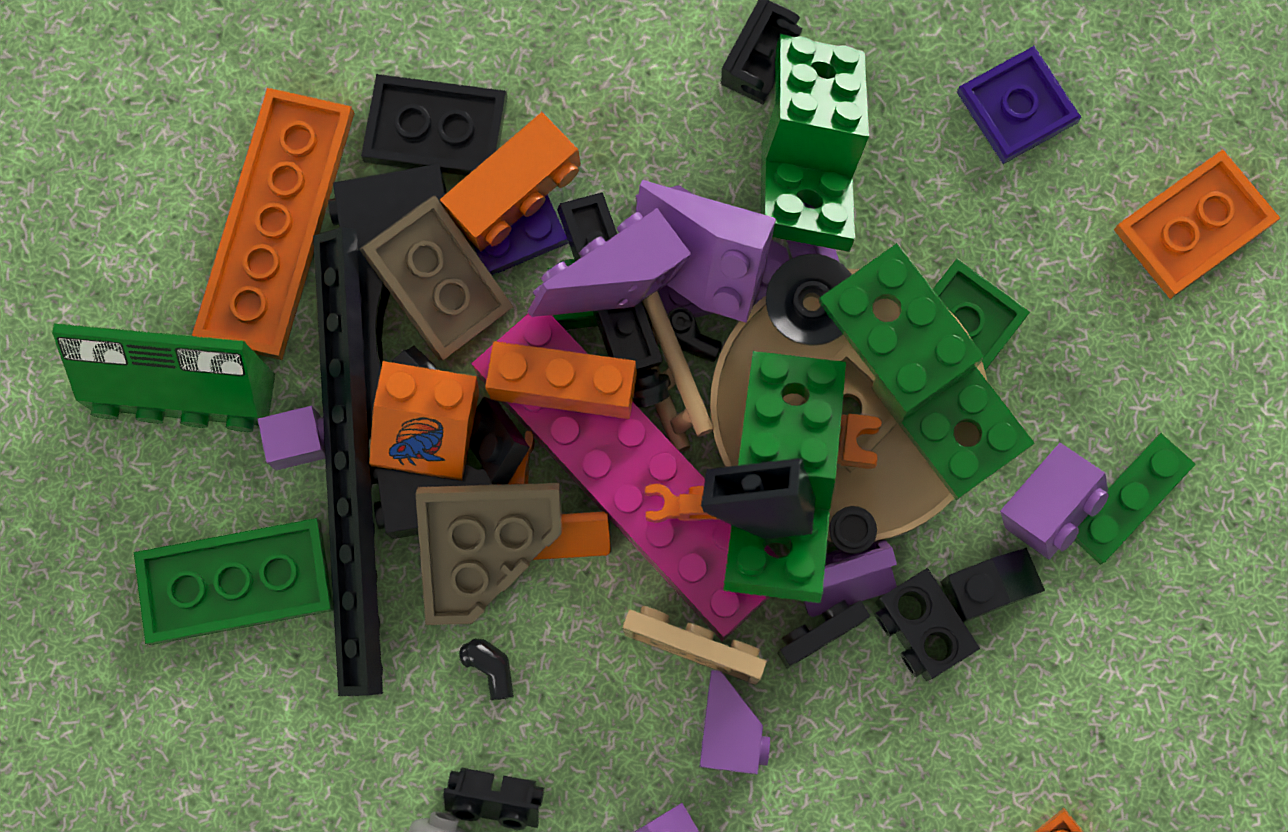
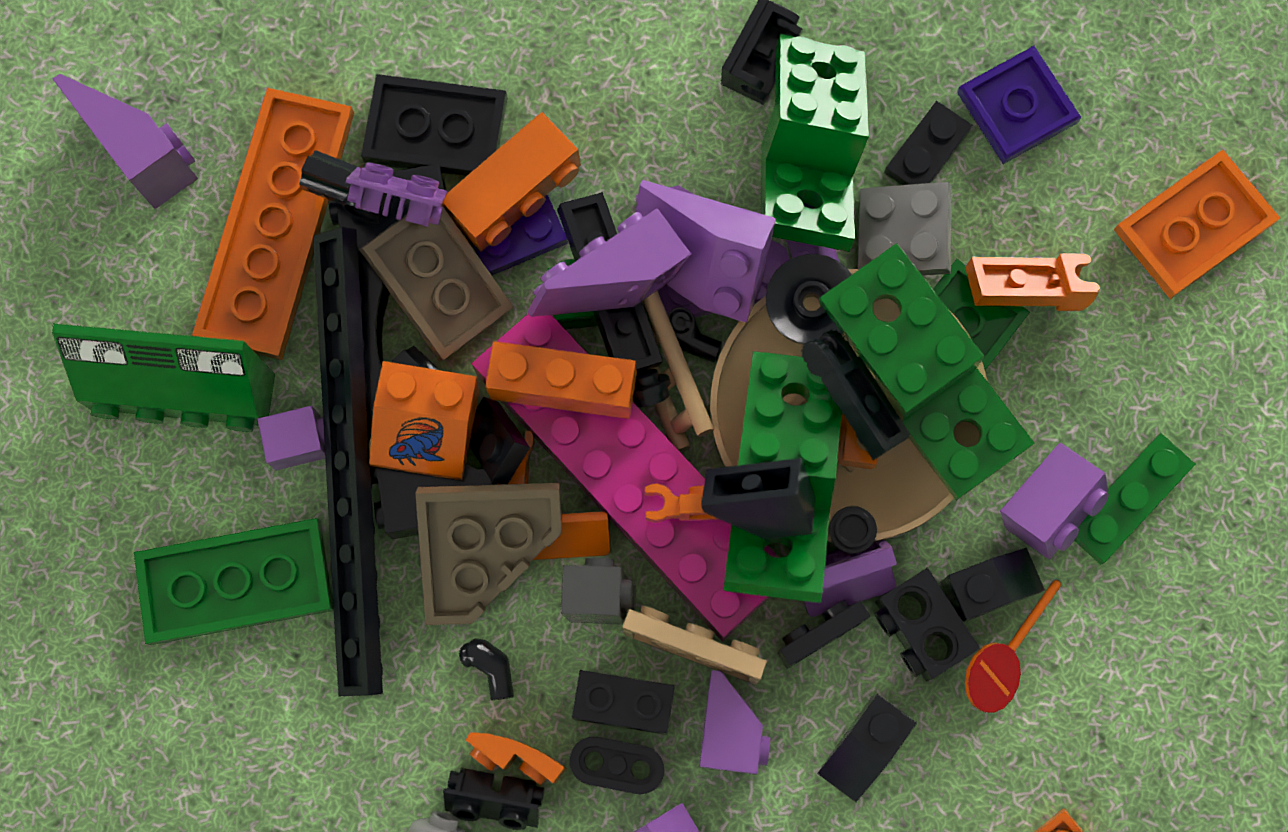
(145, 153): none -> medium lavender slope
(327, 178): none -> black piece
(374, 180): none -> medium lavender hinge
(501, 751): none -> orange slope
(597, 592): none -> dark grey brick
(617, 765): none -> black plate
(623, 702): none -> black brick
(855, 392): none -> black hinge
(866, 747): none -> black slope
(914, 218): none -> light grey plate
(928, 146): none -> black plate
(995, 668): none -> red piece
(1031, 282): none -> orange plate

